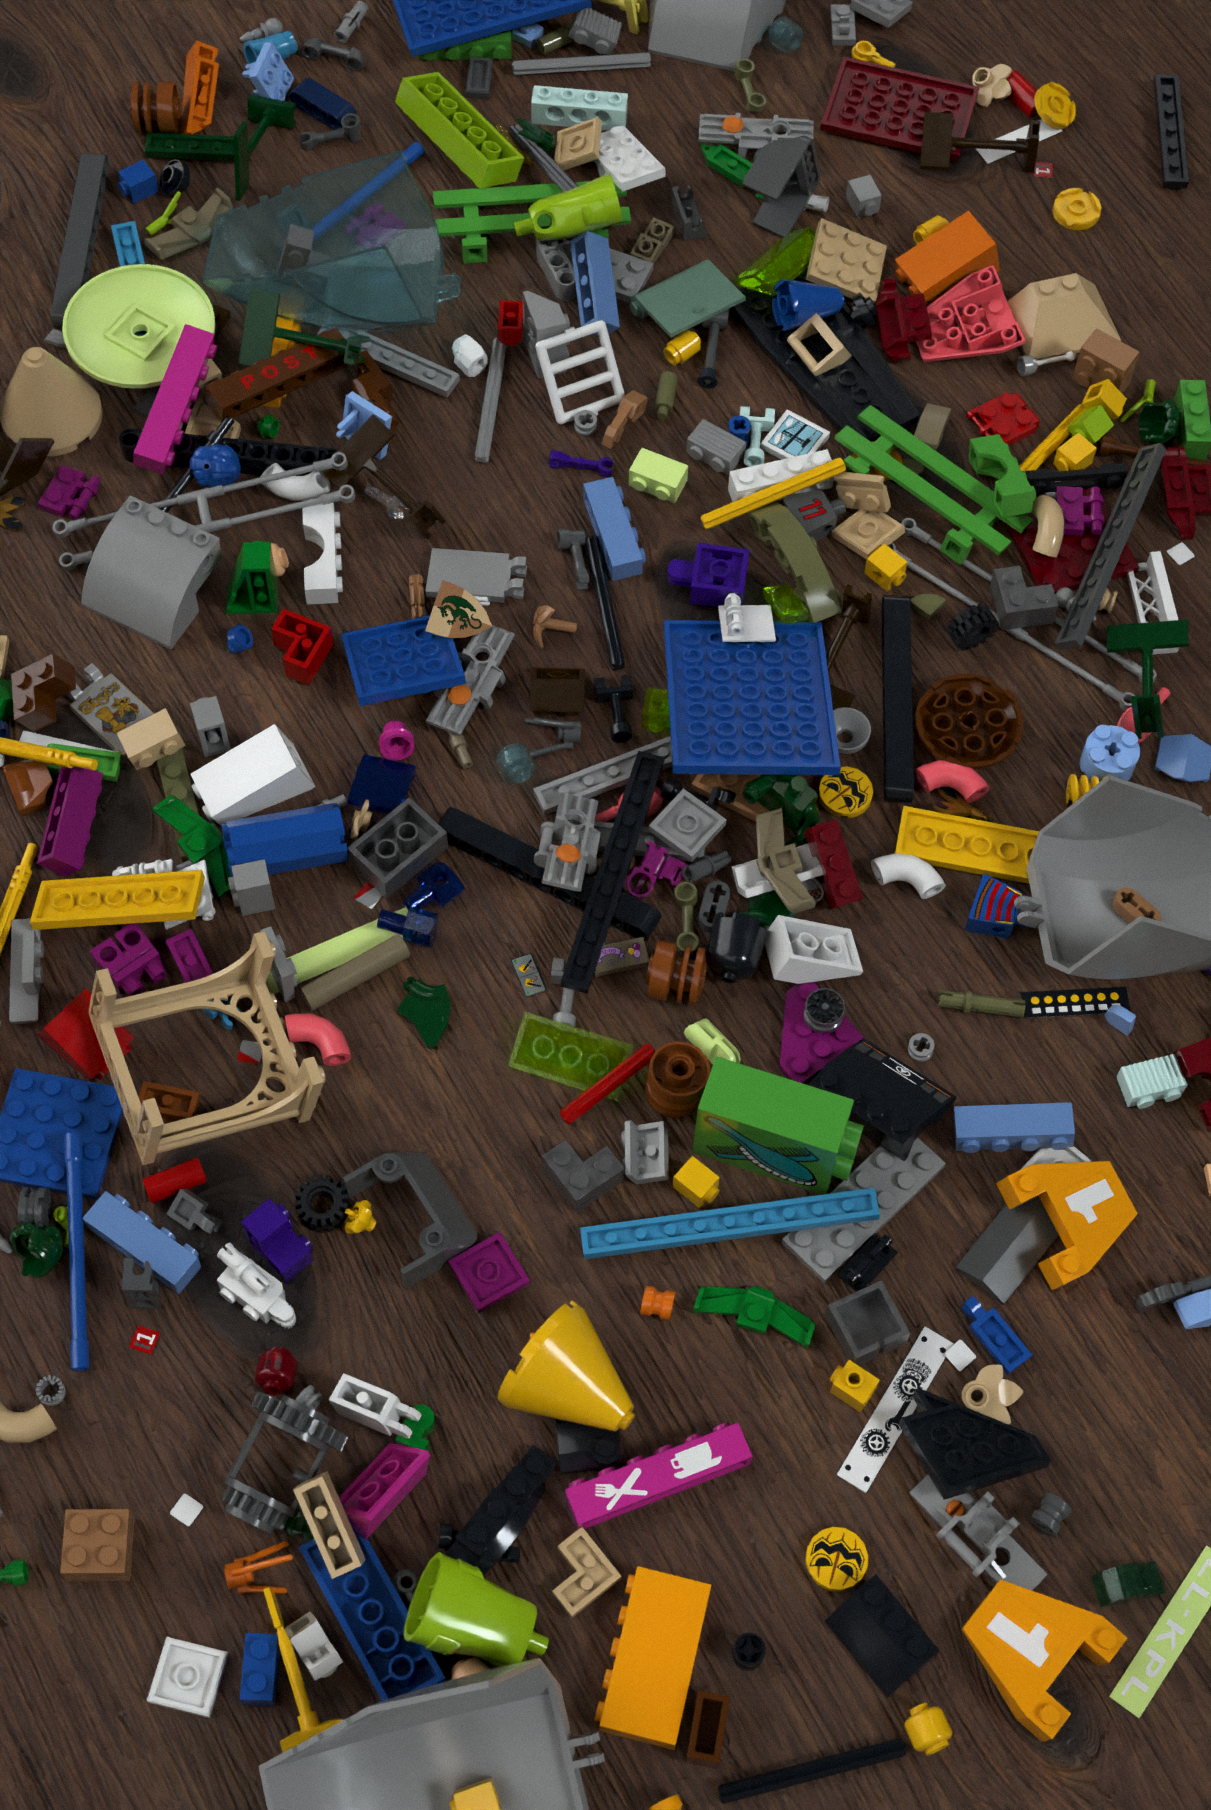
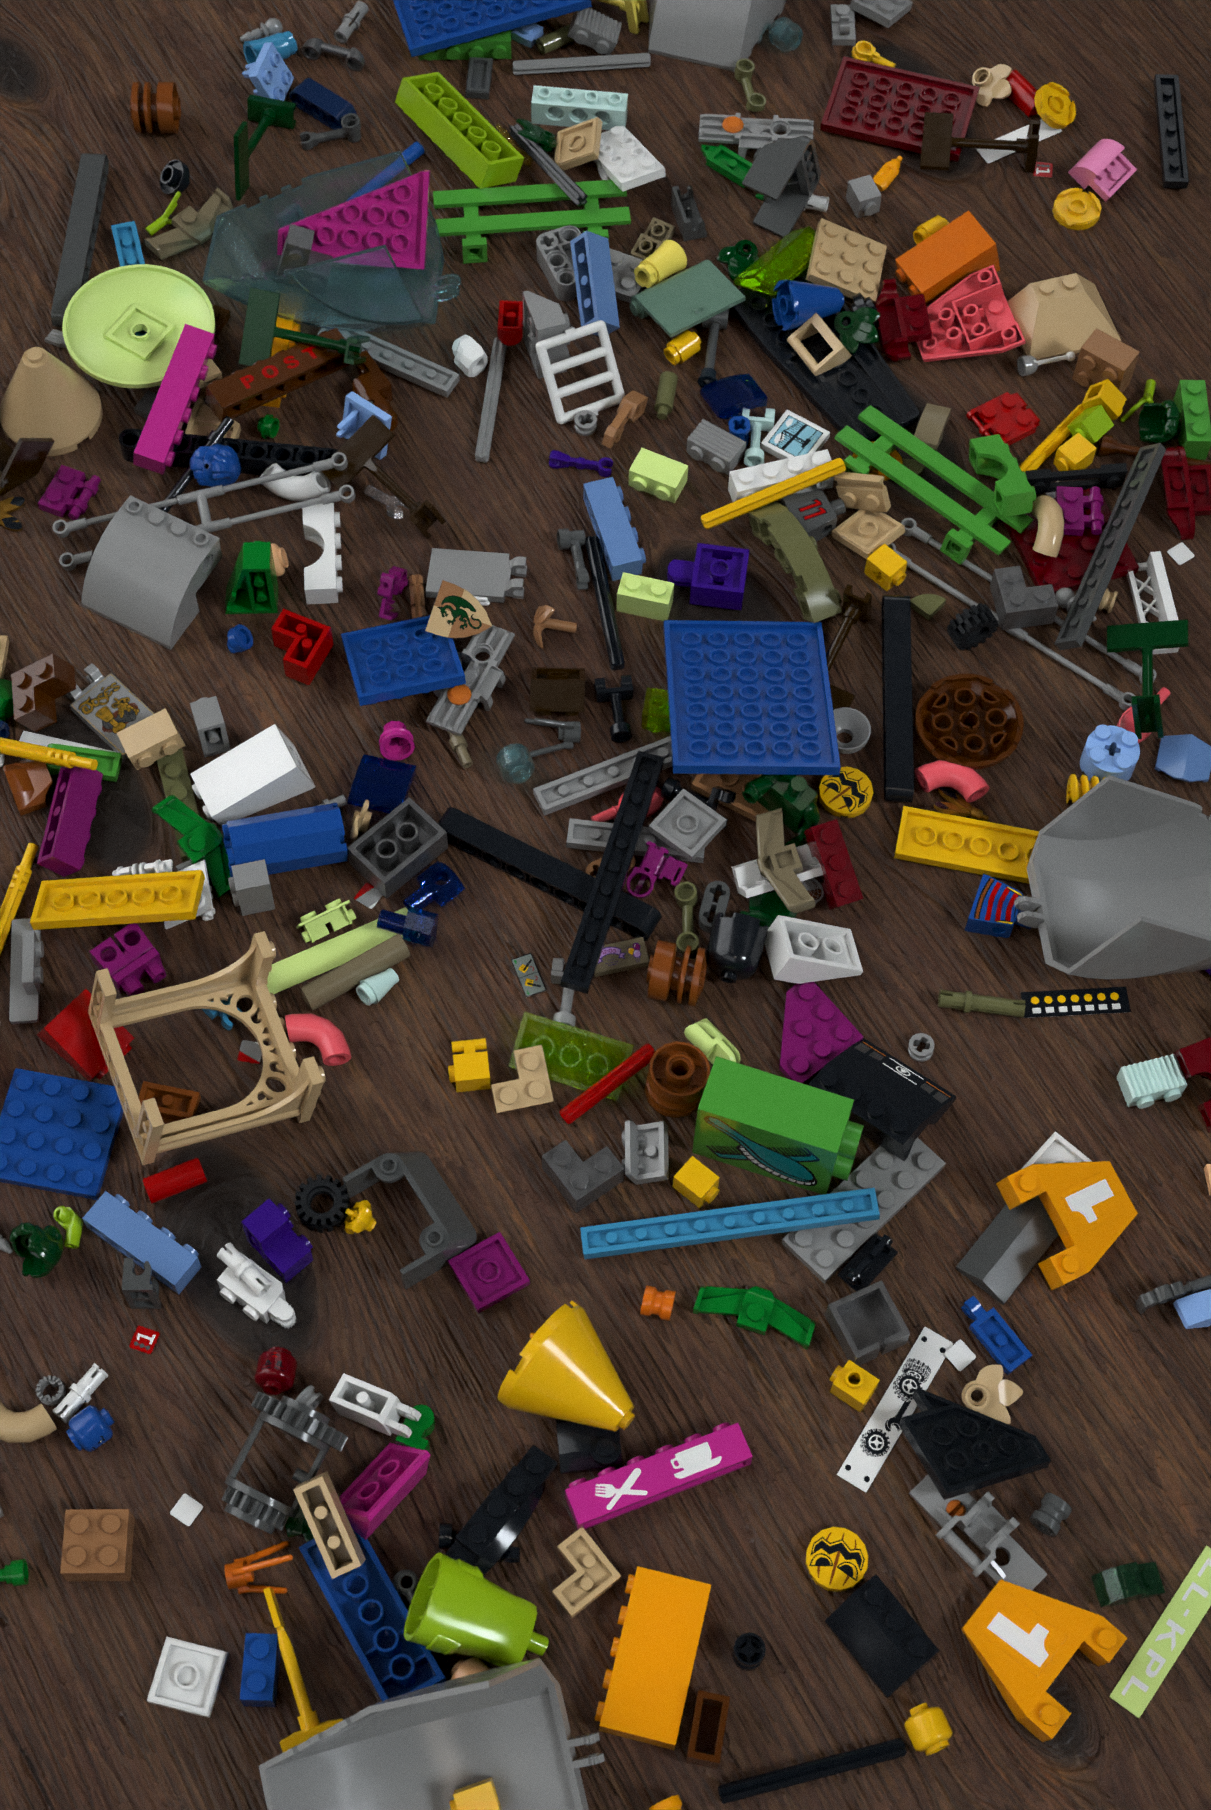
(34, 1206): dark grey wheel -> none
(79, 1344): blue piece -> none
(80, 1393): none -> white pin
(90, 1428): none -> blue head
(137, 181): blue brick -> none
(189, 147): dark green plate -> none
(189, 956): magenta plate -> none
(190, 1212): dark grey plate -> none
(199, 88): orange wedge -> none
(282, 968): light grey plate -> none
(313, 1646): white brick -> none
(315, 924): none -> yellowish green hinge
(376, 987): none -> light aqua cone
(386, 216): none -> dark pink wing
(391, 584): none -> magenta piece
(426, 1009): dark green arm -> none
(471, 1068): none -> yellow brick
(532, 1086): none -> tan plate
(574, 211): lime torso -> none
(579, 843): light grey piece -> none
(645, 596): none -> yellowish green brick
(662, 263): none -> light yellow plant
(706, 866): dark grey axle -> none
(732, 394): none -> clear blue slope
(737, 258): none -> dark green plate
(745, 622): white hinge -> none
(785, 603): clear neon green plate -> none
(823, 1011): dark grey wheel -> none
(859, 330): none -> dark green plate
(887, 173): none -> light orange piece
(910, 870): white cylinder -> none
(1013, 1127): medium blue brick -> none
(1103, 168): none -> bright pink brick
(1120, 1018): light blue tile -> none
(1137, 907): medium nougat beam -> none

